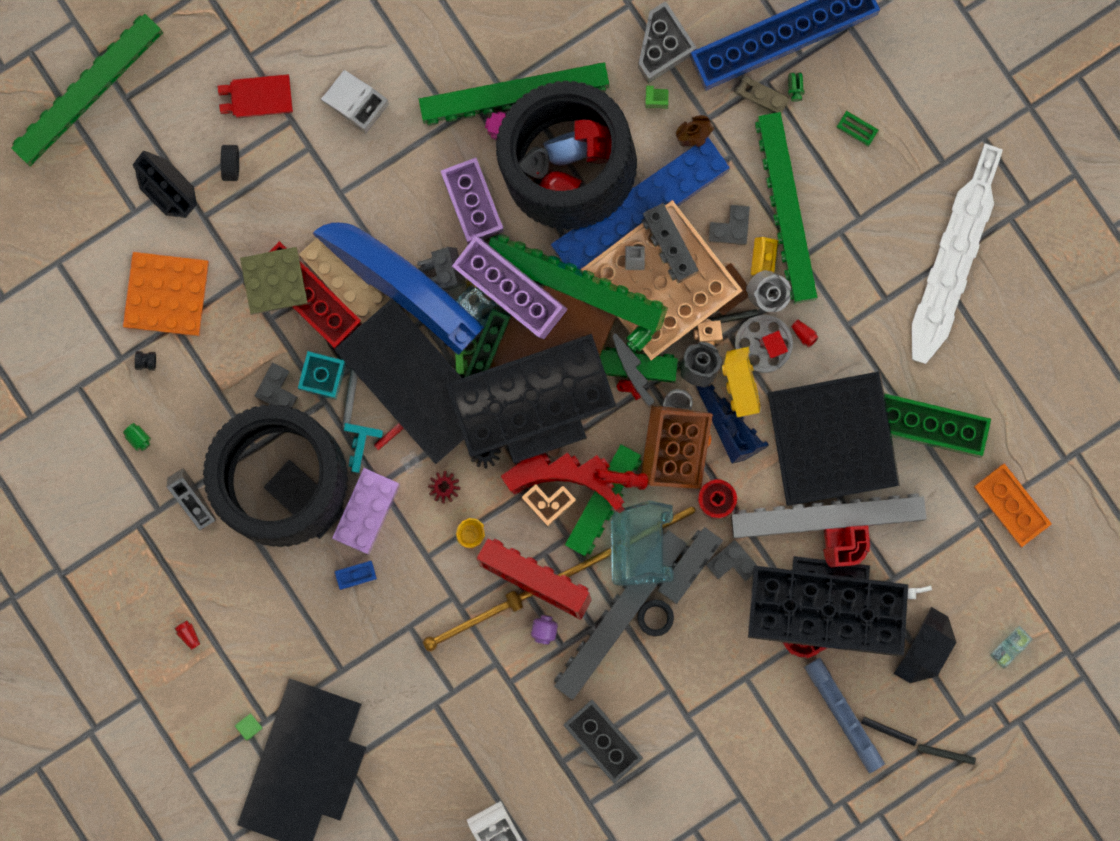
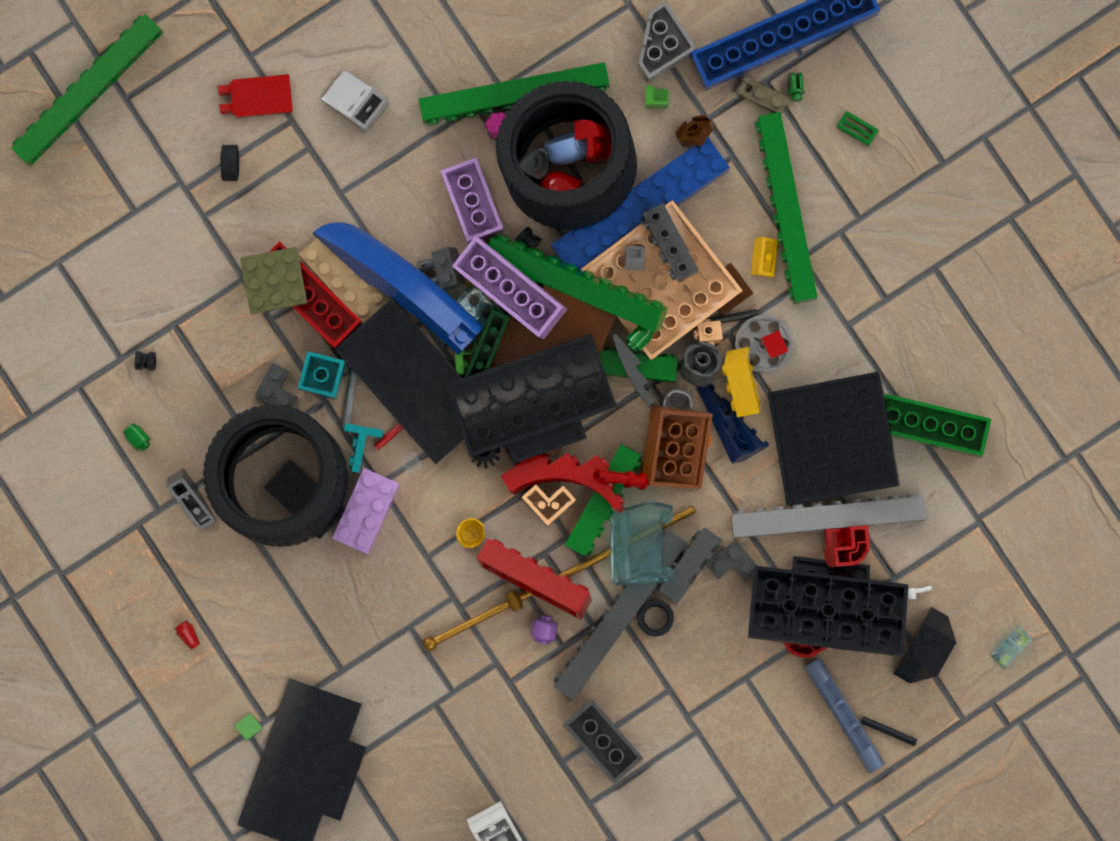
(164, 185): black wedge -> none
(166, 294): orange plate -> none
(355, 575): blue plate -> none
(439, 482): dark red gear -> none
(529, 238): none -> black wheel
(626, 386): red arm -> none
(724, 491): red brick -> none
(734, 232): dark grey plate -> none
(759, 289): light grey brick -> none
(804, 333): red cone -> none
(946, 754): pearl dark grey bar -> none
(954, 259): white plate -> none
(1012, 505): orange plate -> none

